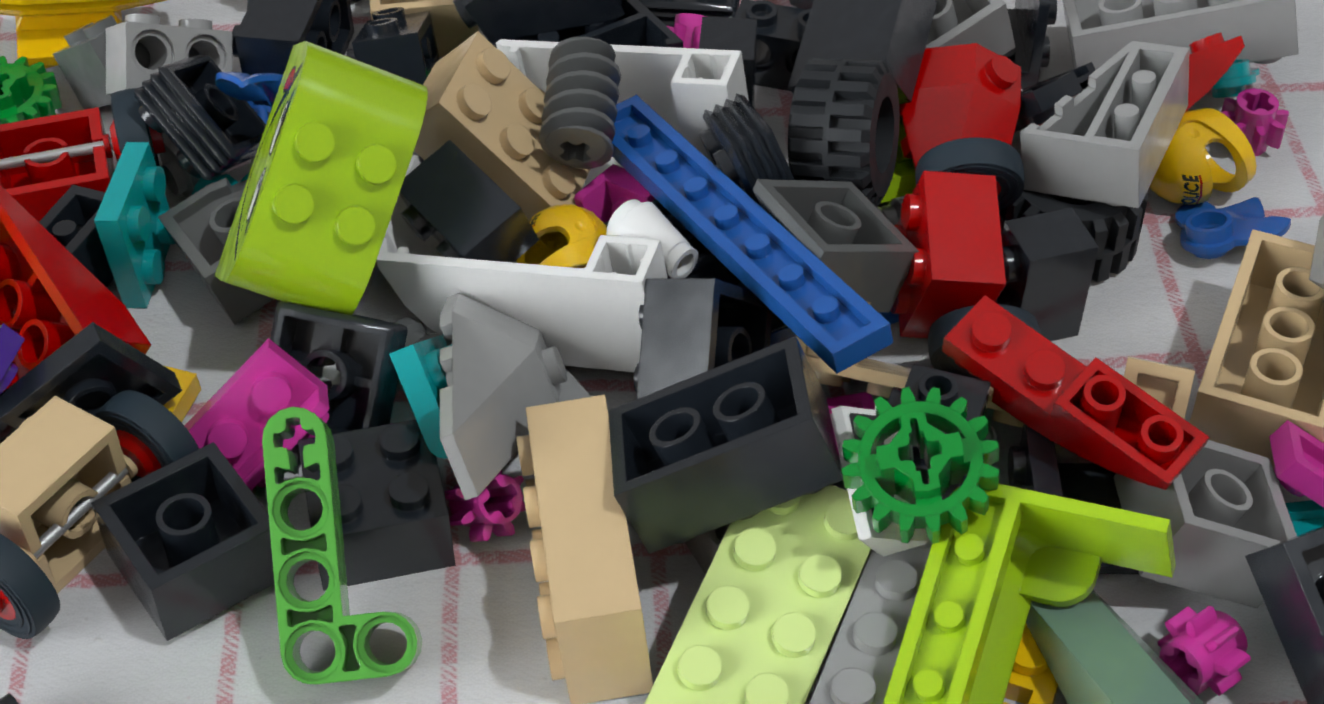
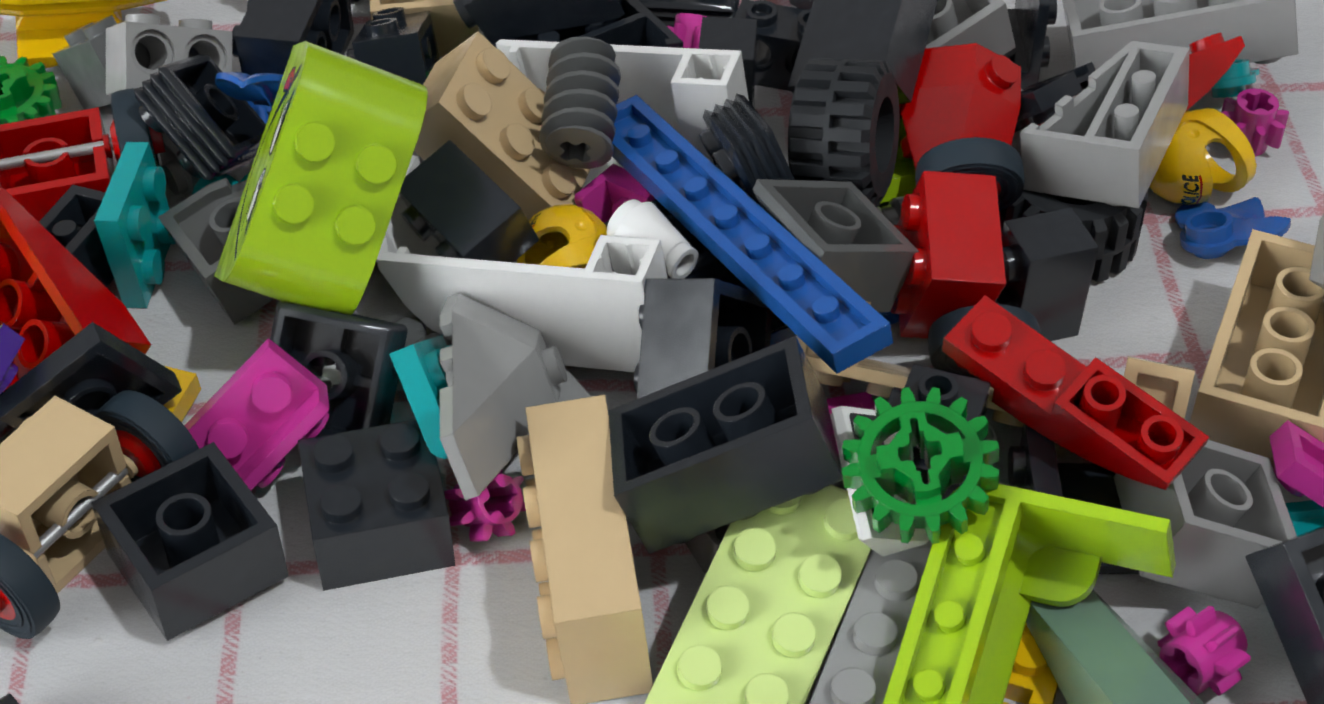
(322, 544): bright green beam -> none

